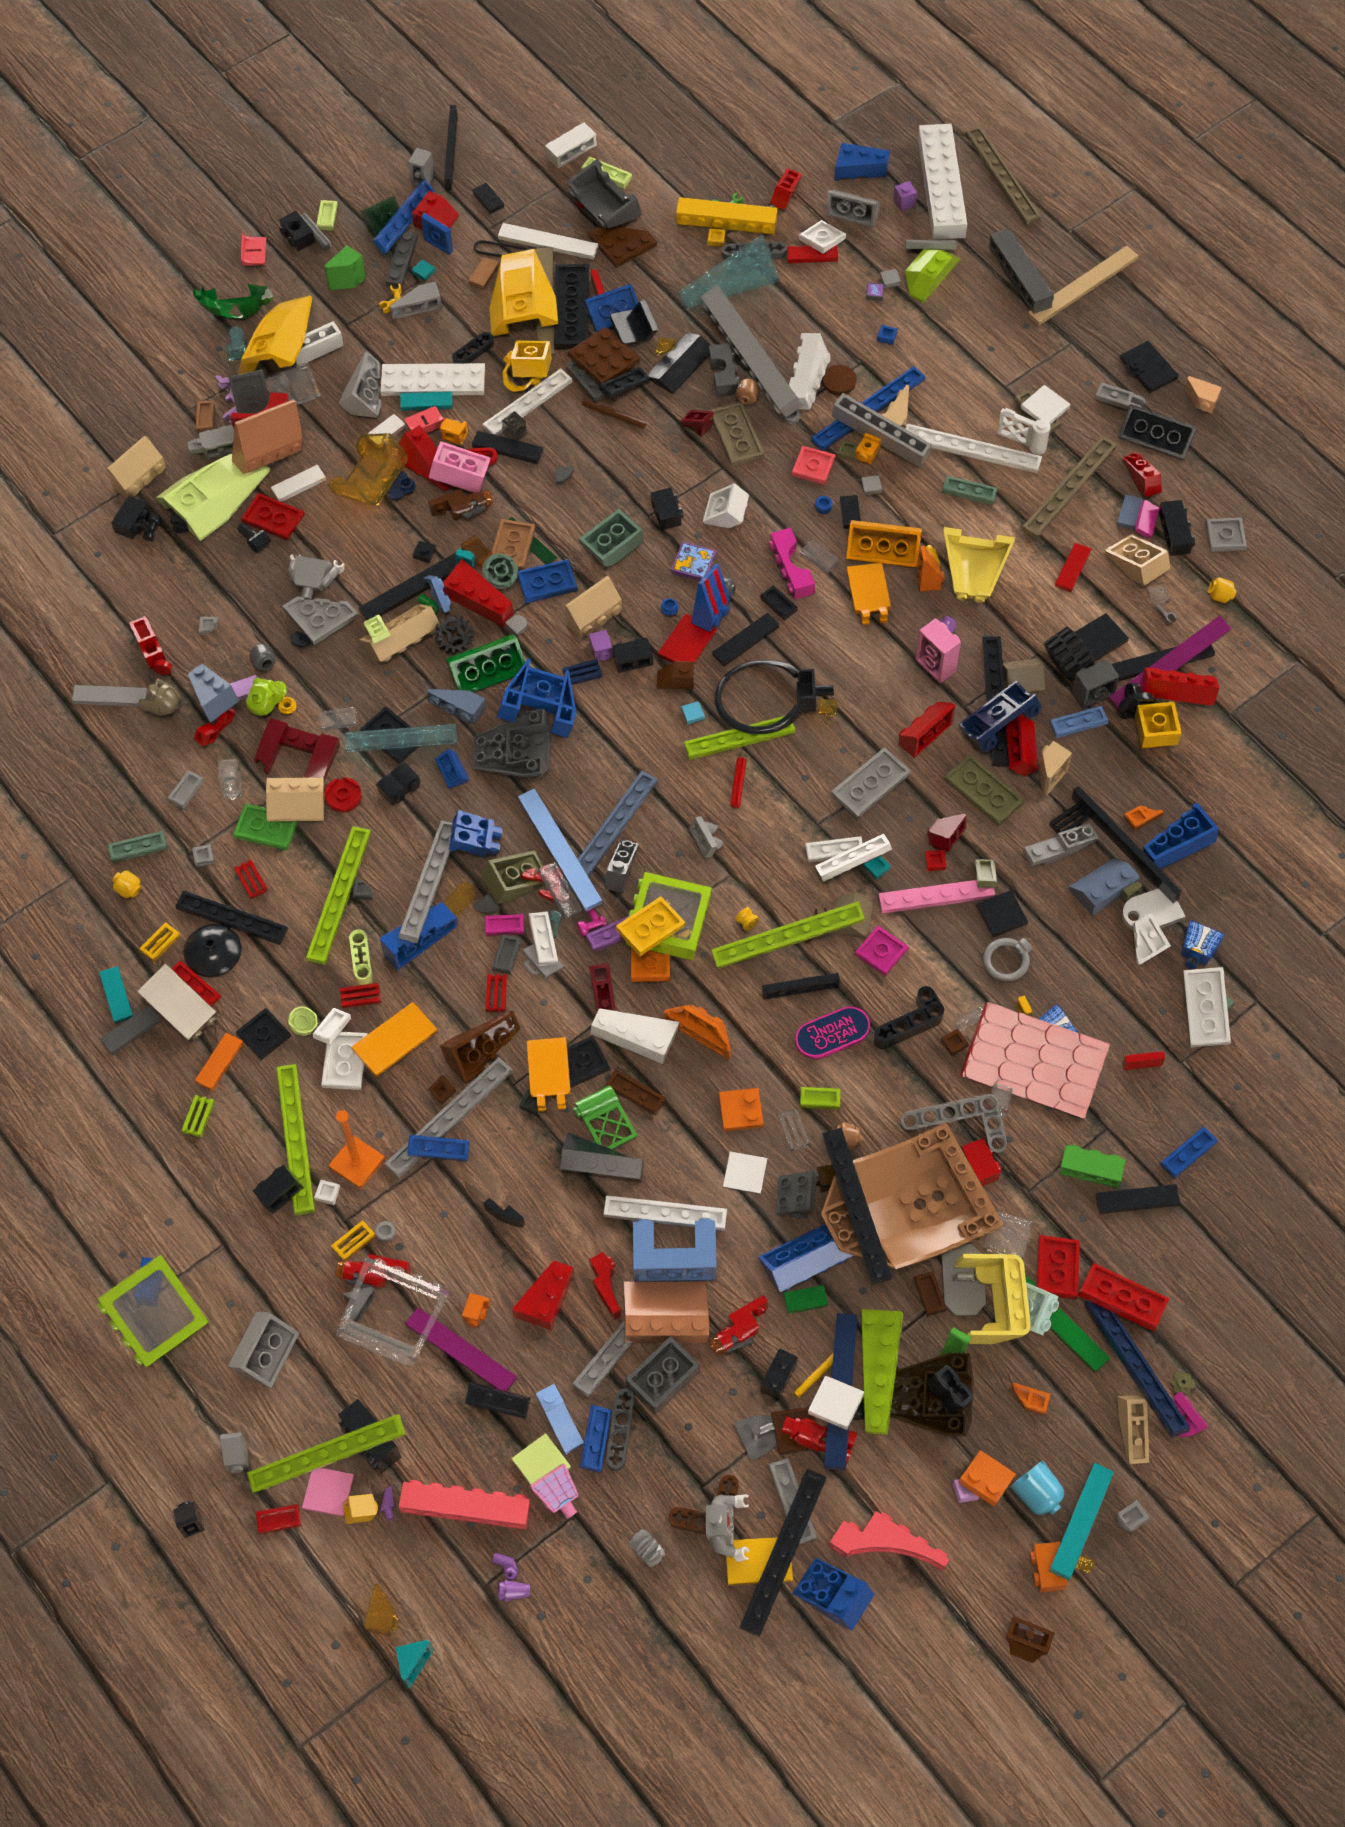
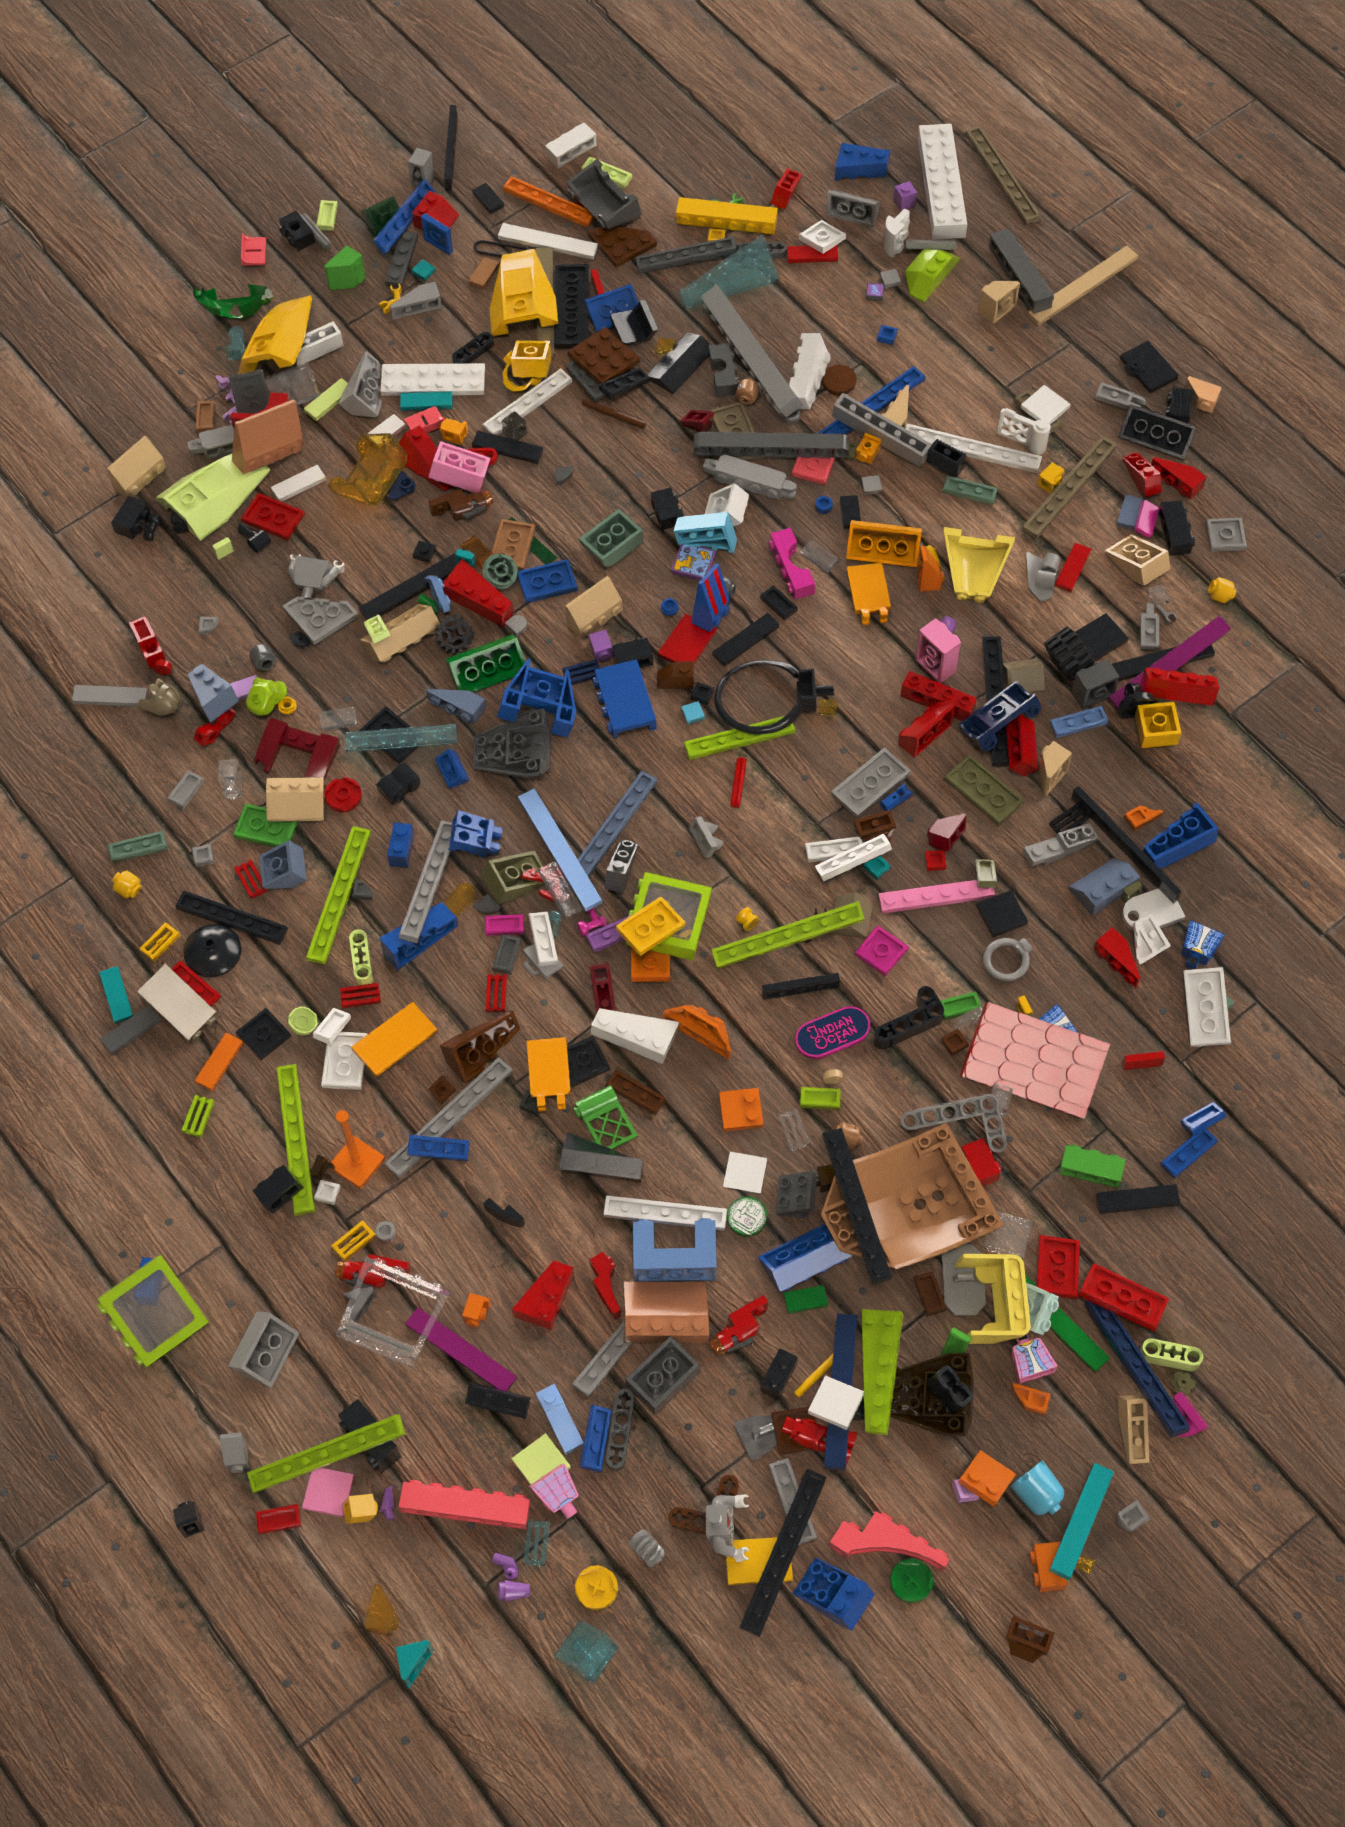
(222, 548): none -> yellowish green tile
(283, 866): none -> sand blue slope
(319, 1168): none -> dark brown tile
(326, 400): none -> yellowish green tile
(400, 845): none -> blue brick
(538, 1524): none -> clear light blue tile
(548, 201): none -> orange tile
(586, 1651): none -> clear light blue slope
(596, 1587): none -> yellow tile
(624, 697): none -> blue panel
(686, 254): none -> dark grey tile
(702, 693): none -> black tile
(706, 530): none -> medium azure wedge
(746, 1216): none -> tile
(751, 477): none -> light grey hinge
(771, 444): none -> dark grey beam
(832, 1076): none -> tan tile
(875, 825): none -> reddish brown slope
(894, 799): none -> blue bar
(896, 232): none -> white brick
(911, 1580): none -> green tile
(928, 692): none -> red brick
(946, 457): none -> black brick
(959, 1005): none -> bright green tile
(998, 299): none -> tan slope
(1031, 1359): none -> torso
(1042, 575): none -> light grey panel
(1050, 478): none -> yellow brick
(1116, 952): none -> red slope
(1149, 629): none -> light grey hinge
(1176, 1350): none -> yellowish green beam
(1180, 404): none -> black brick
(1180, 476): none -> red slope
(1203, 1118): none -> blue tile

